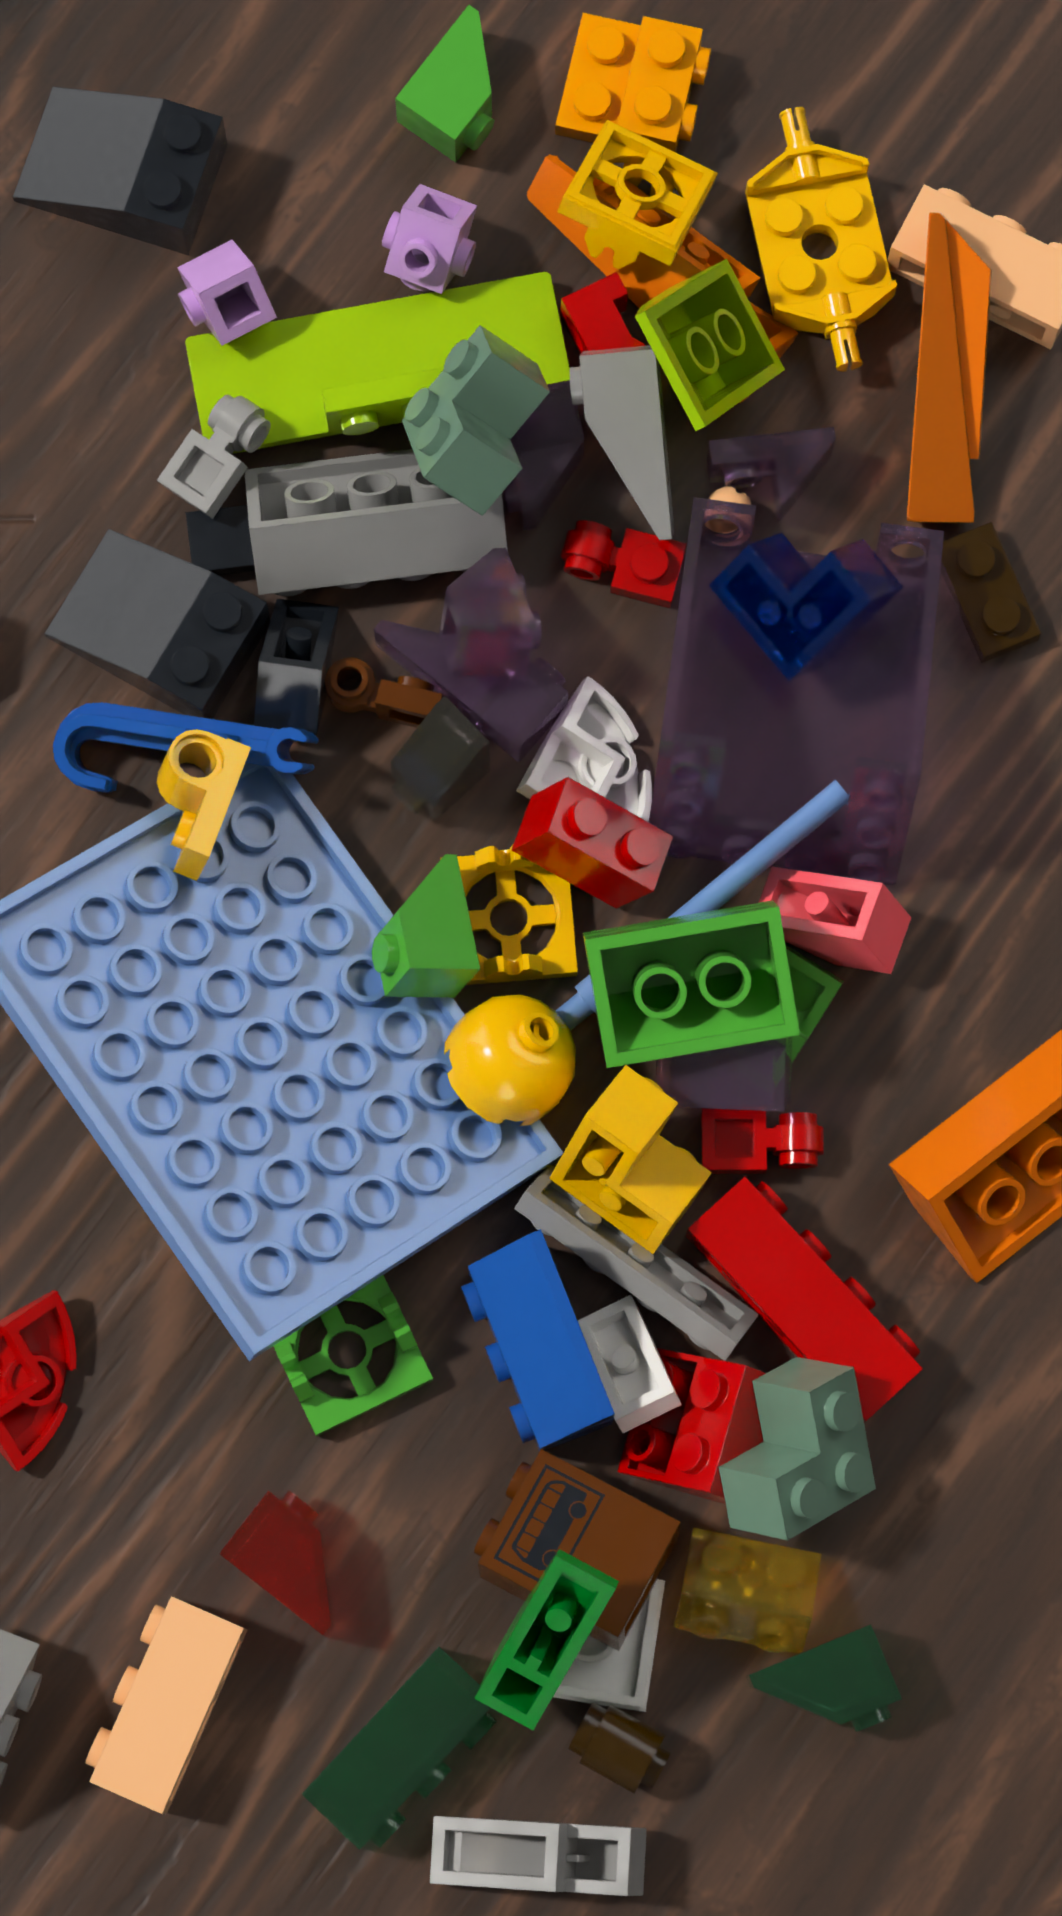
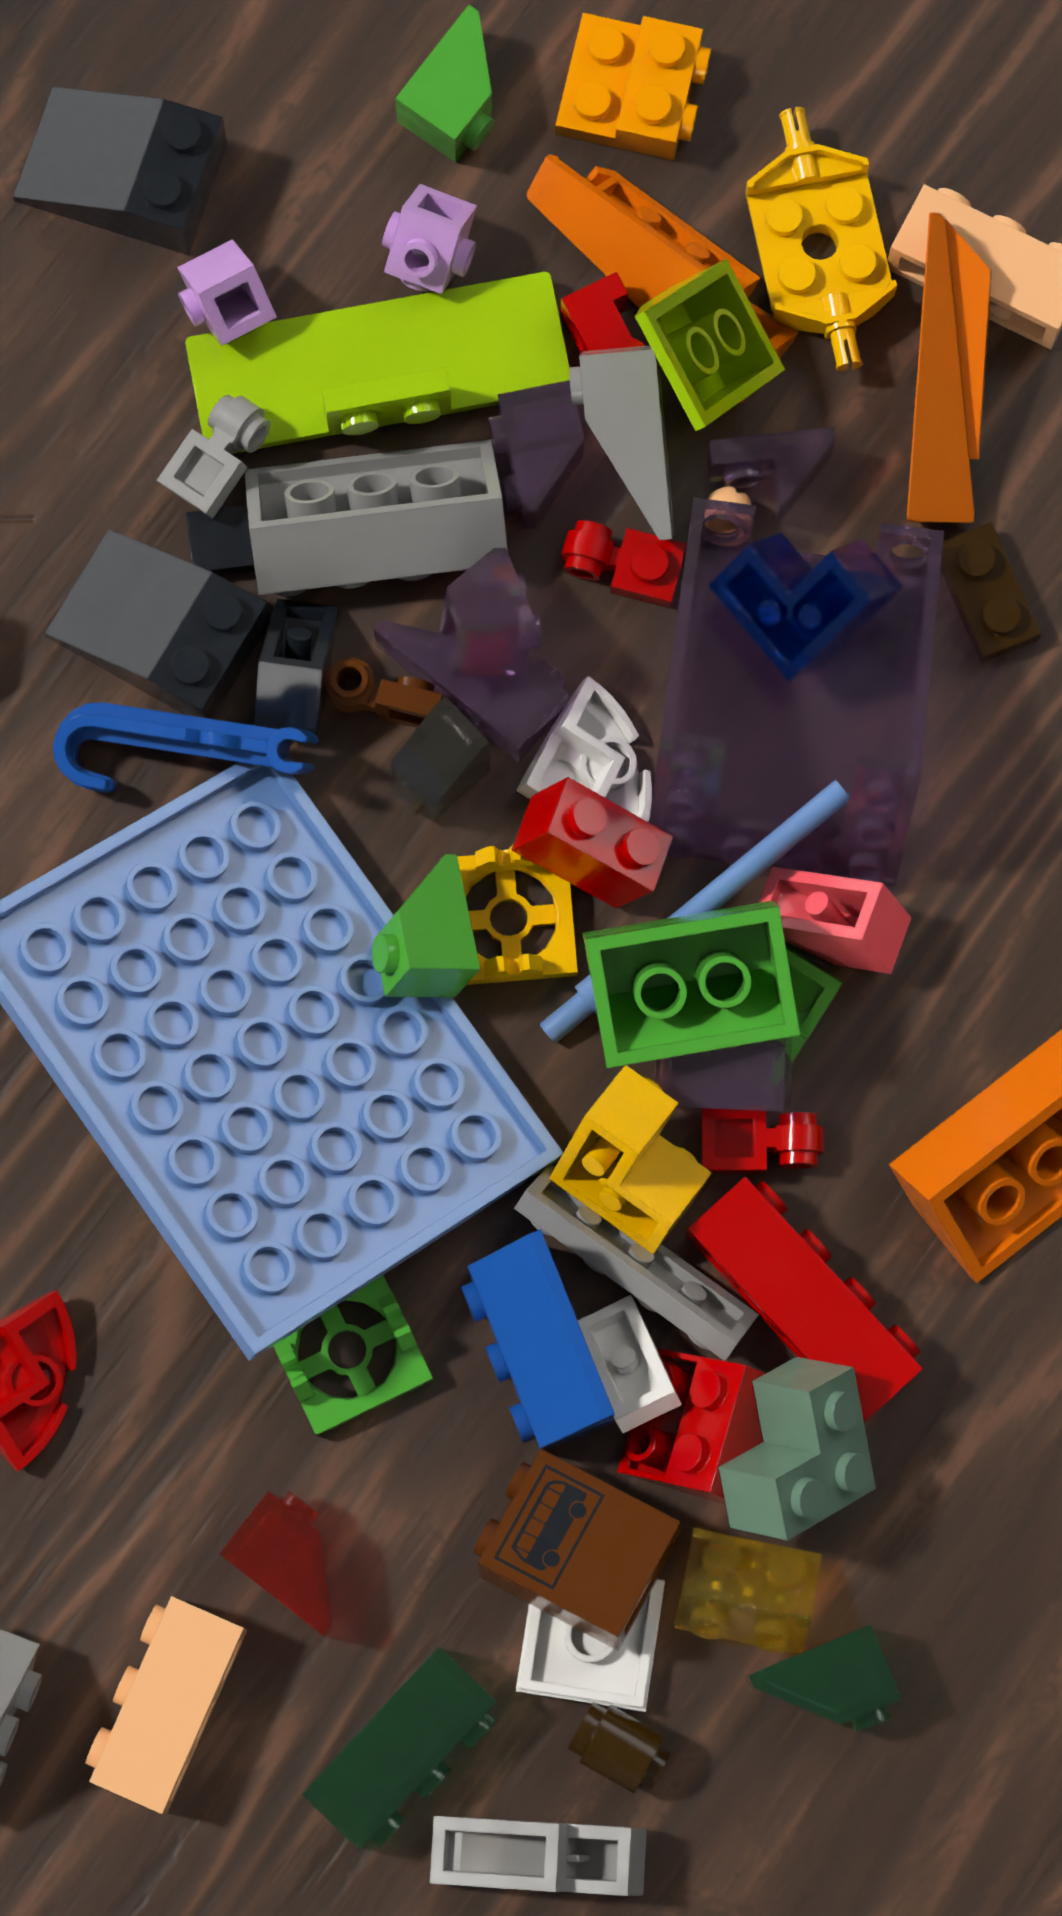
(203, 798): yellow plate -> none
(470, 414): sand green brick -> none
(511, 1059): yellow cylinder -> none
(545, 1639): green slope -> none
(641, 161): yellow piece -> none

